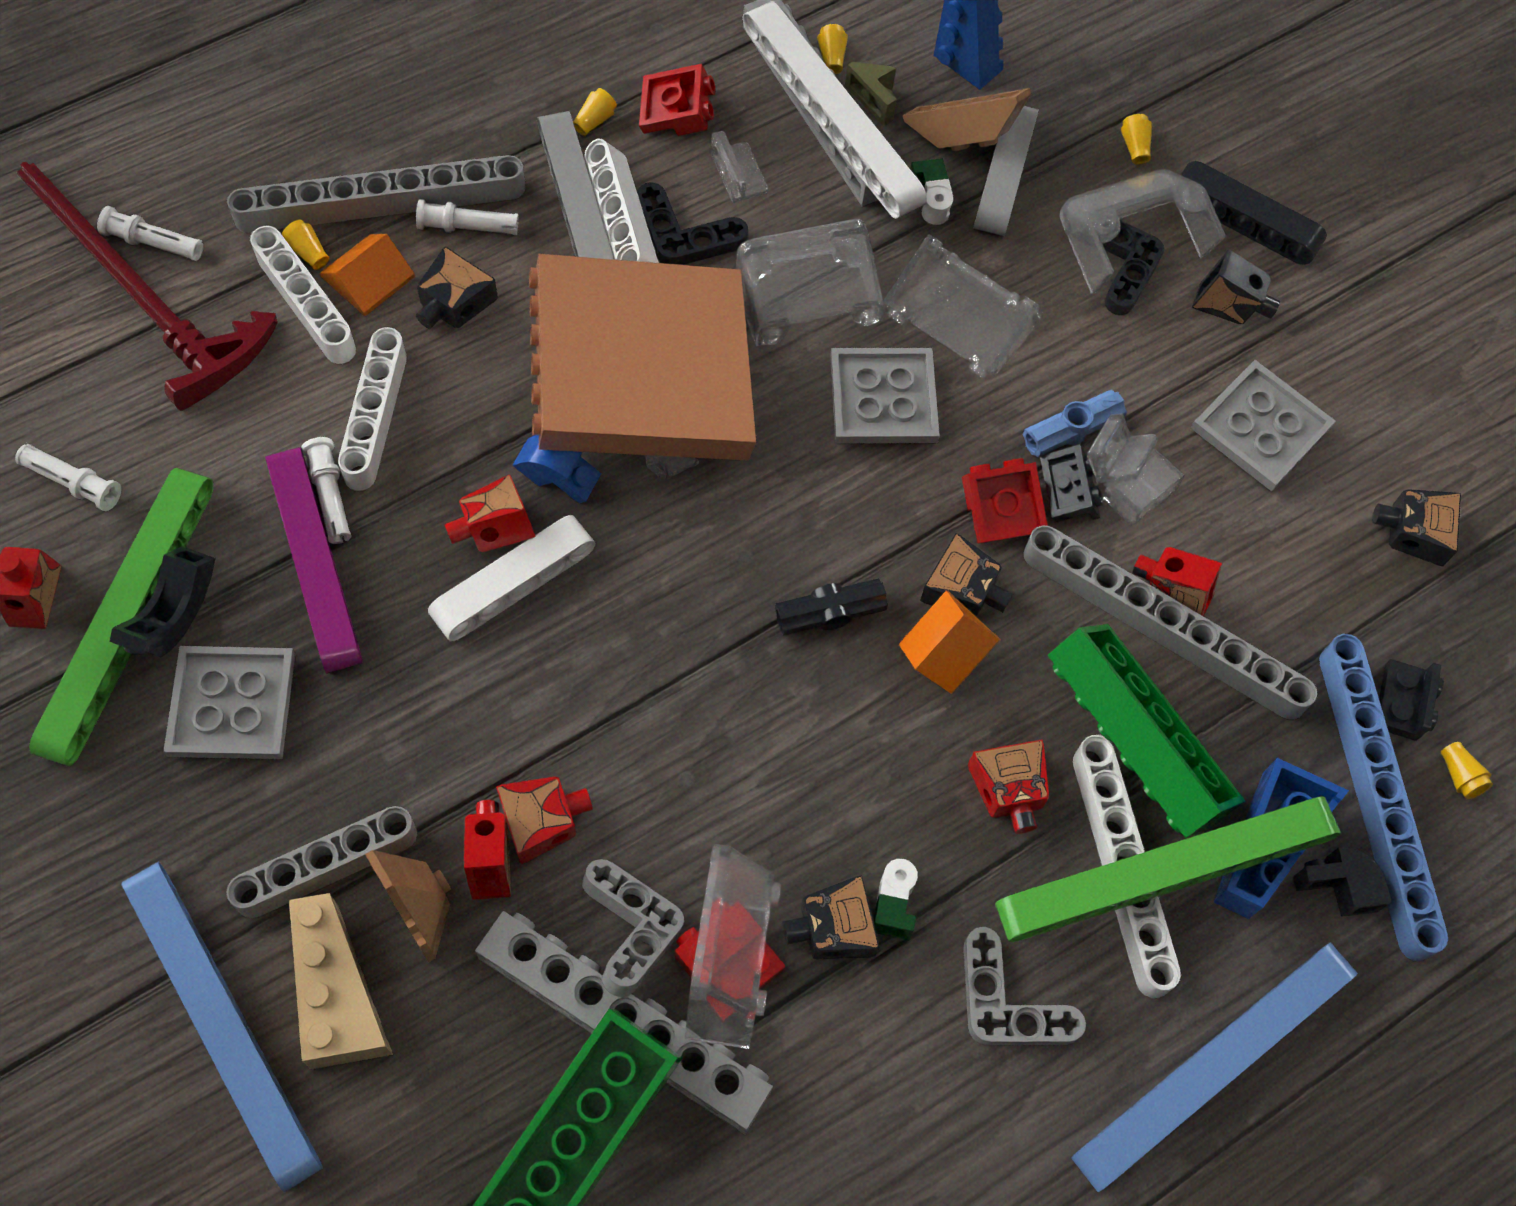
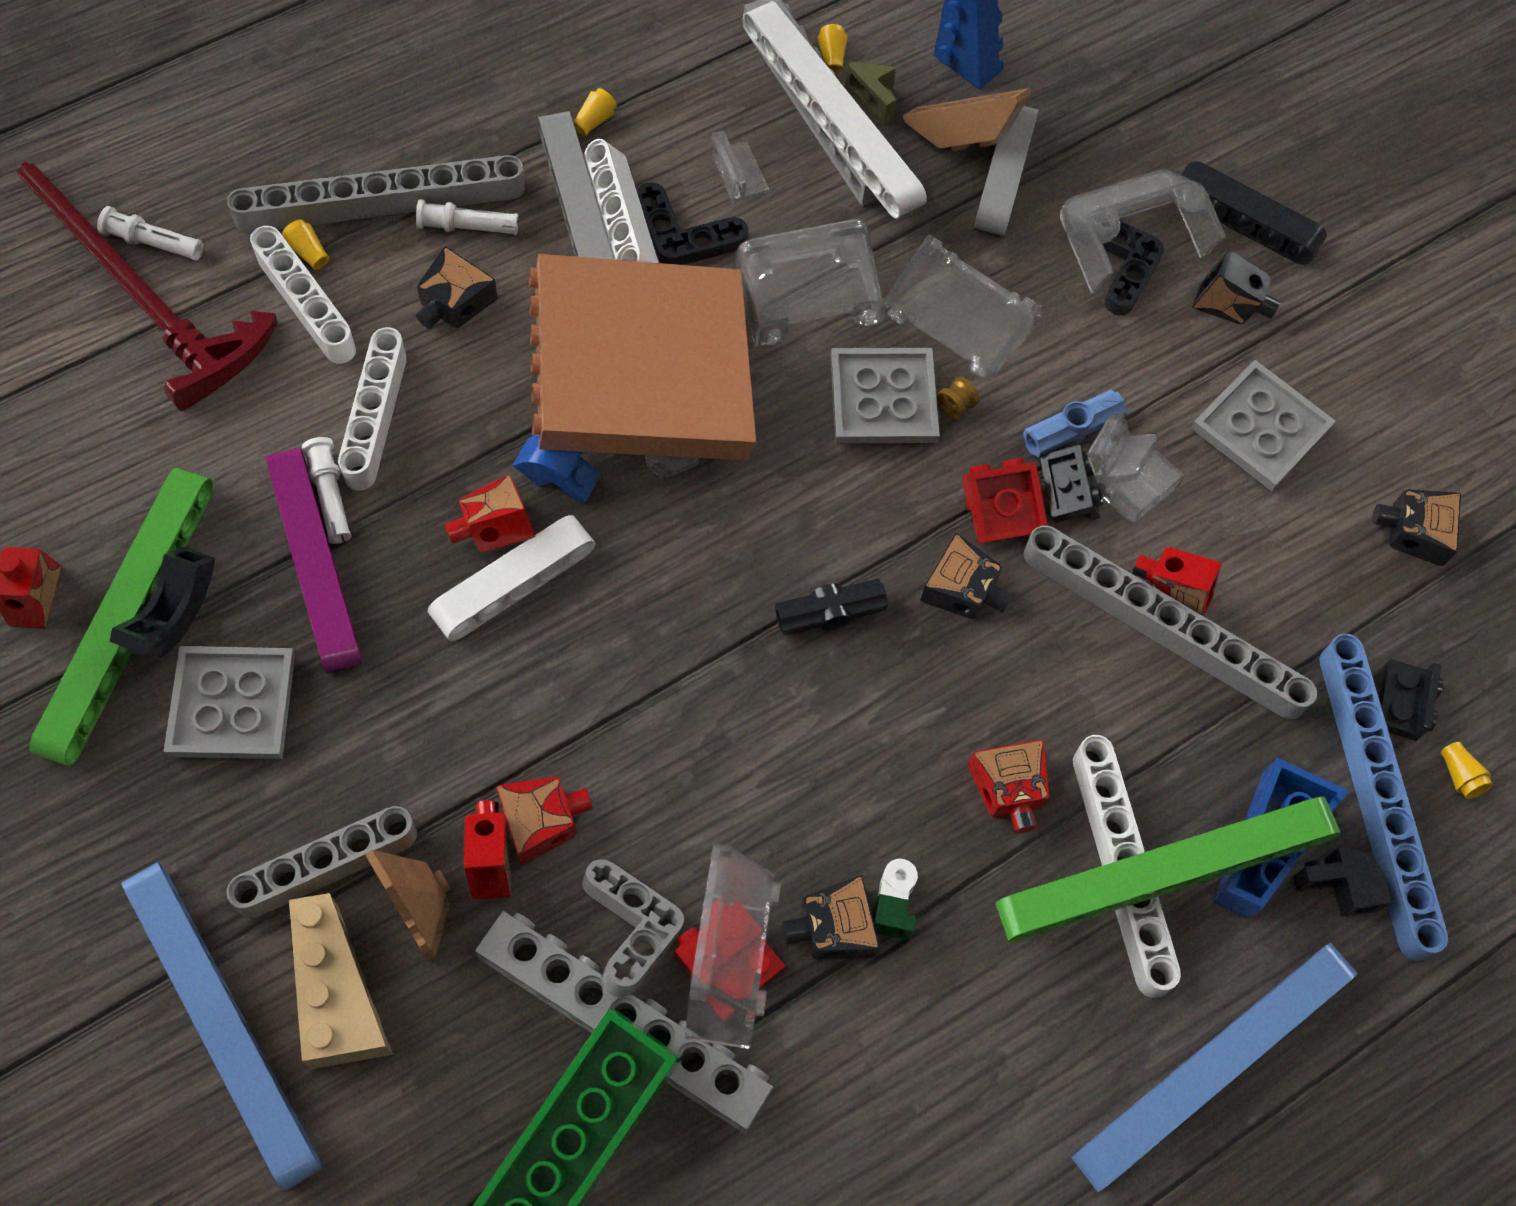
(81, 482): white pin -> none
(369, 273): orange slope -> none
(677, 100): red plate -> none
(937, 187): white leg -> none
(948, 643): orange slope -> none
(958, 398): none -> pearl gold wheel
(995, 1005): light grey beam -> none
(1137, 136): yellow cone -> none
(1145, 729): green brick -> none

